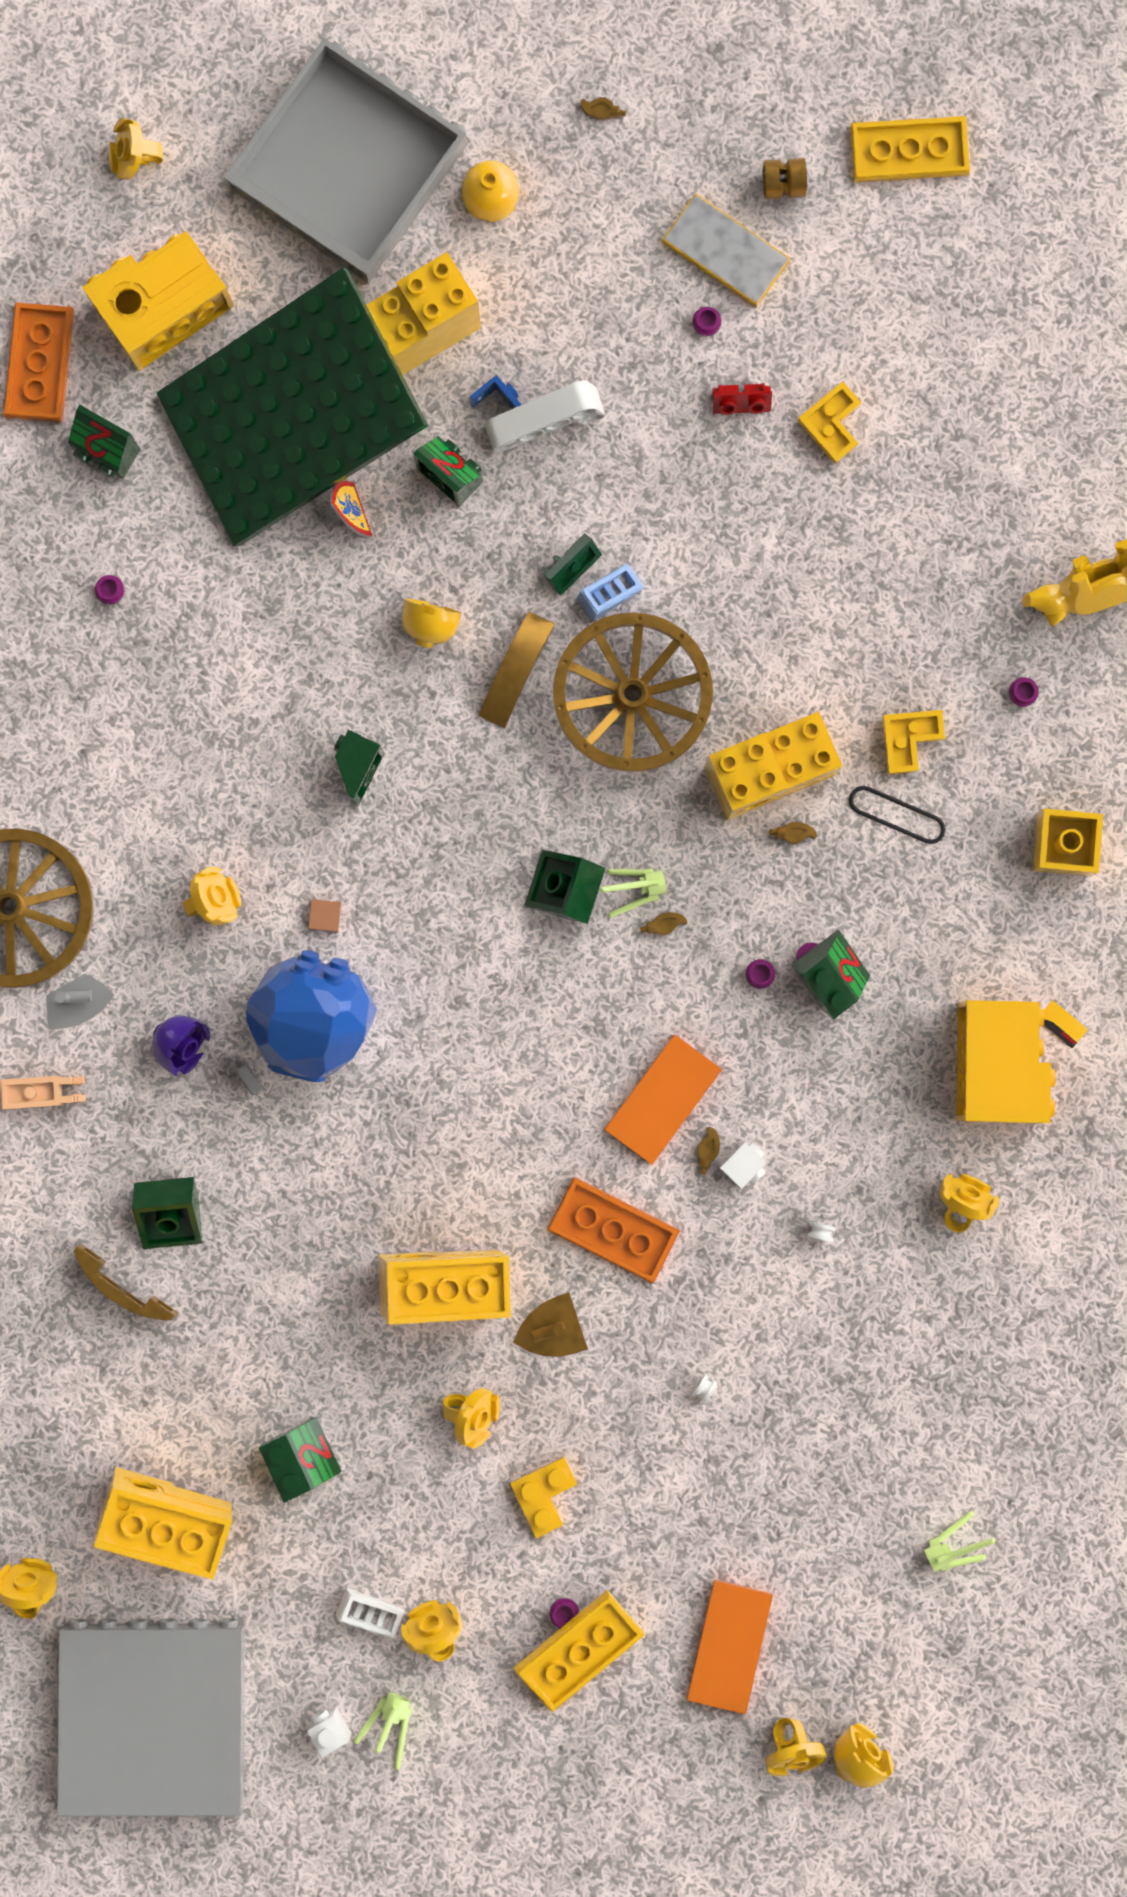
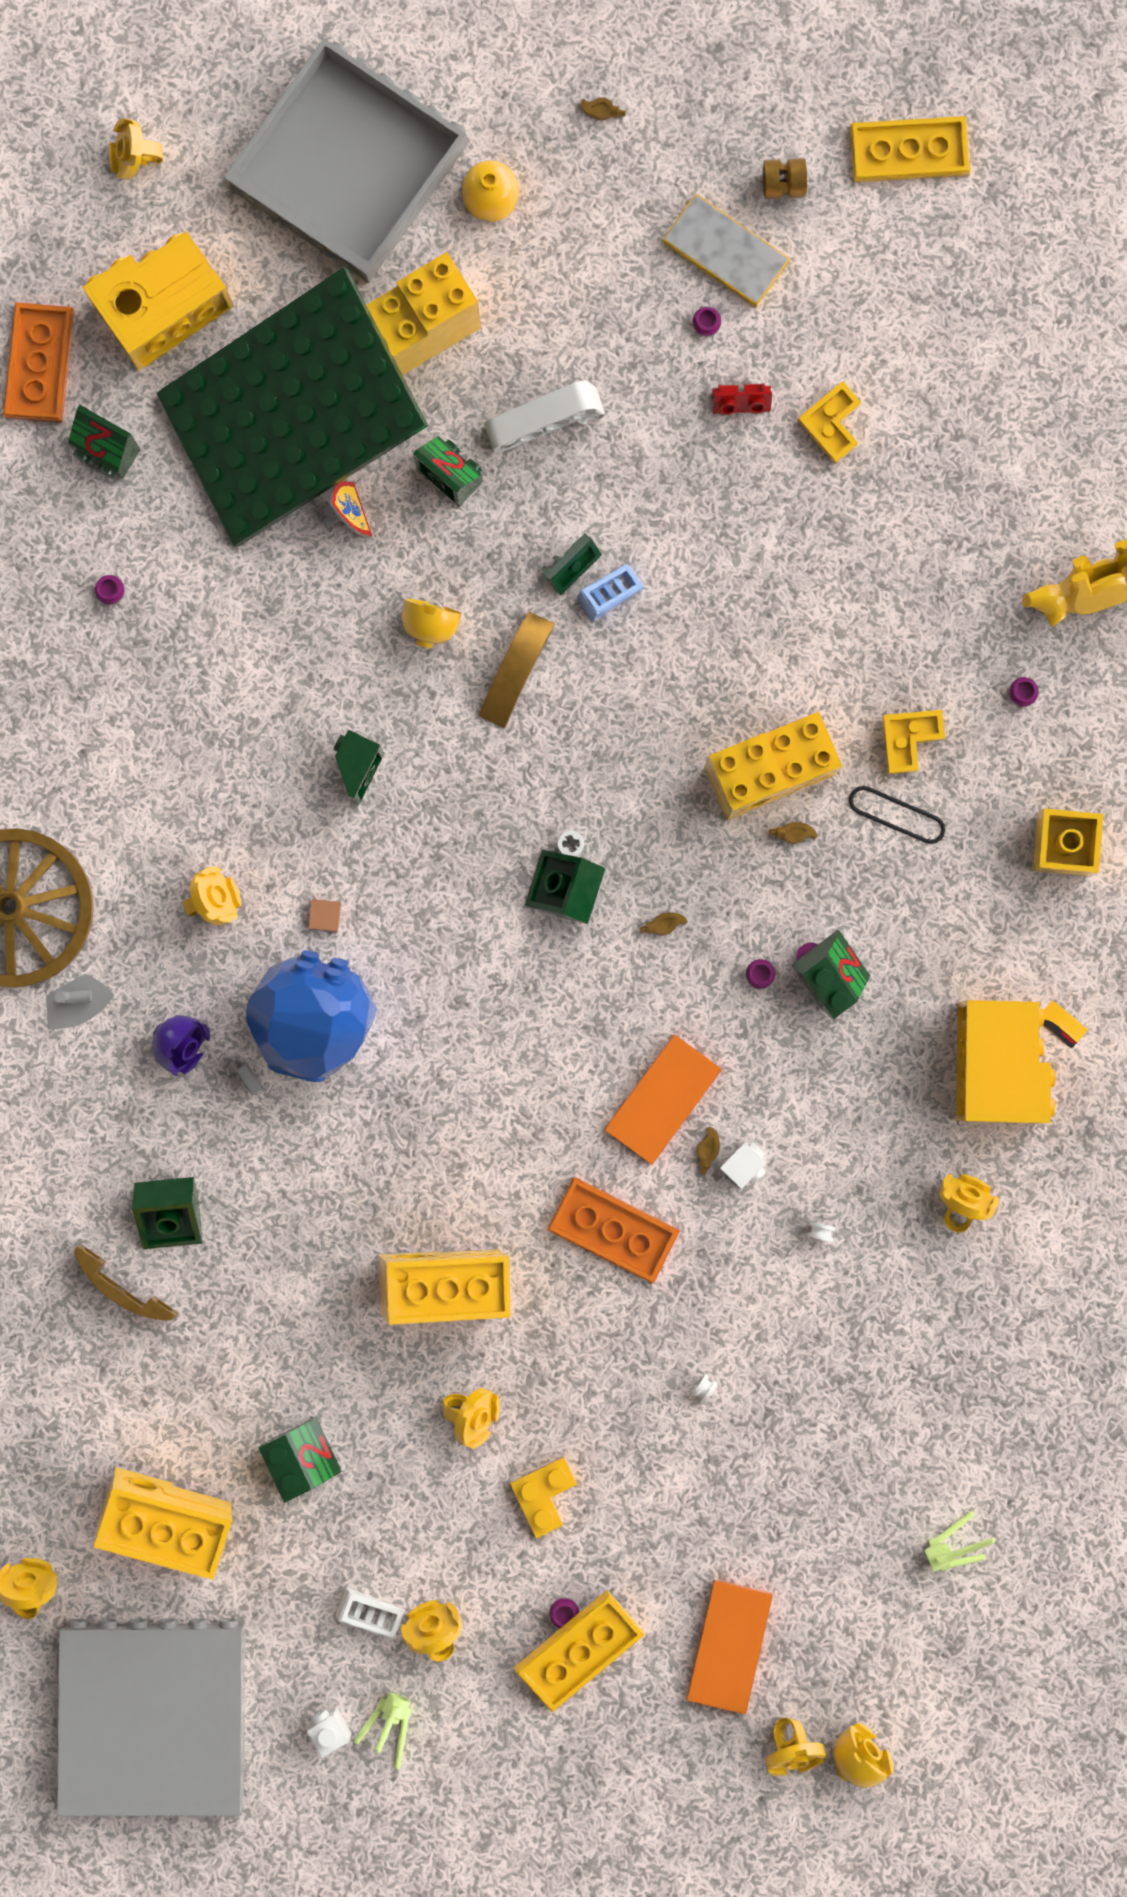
(38, 1092): light nougat hinge -> none
(506, 391): blue bracket -> none
(552, 1329): pearl gold shield -> none
(576, 837): none -> white bush
(638, 621): pearl gold wheel -> none
(651, 884): yellowish green plant -> none

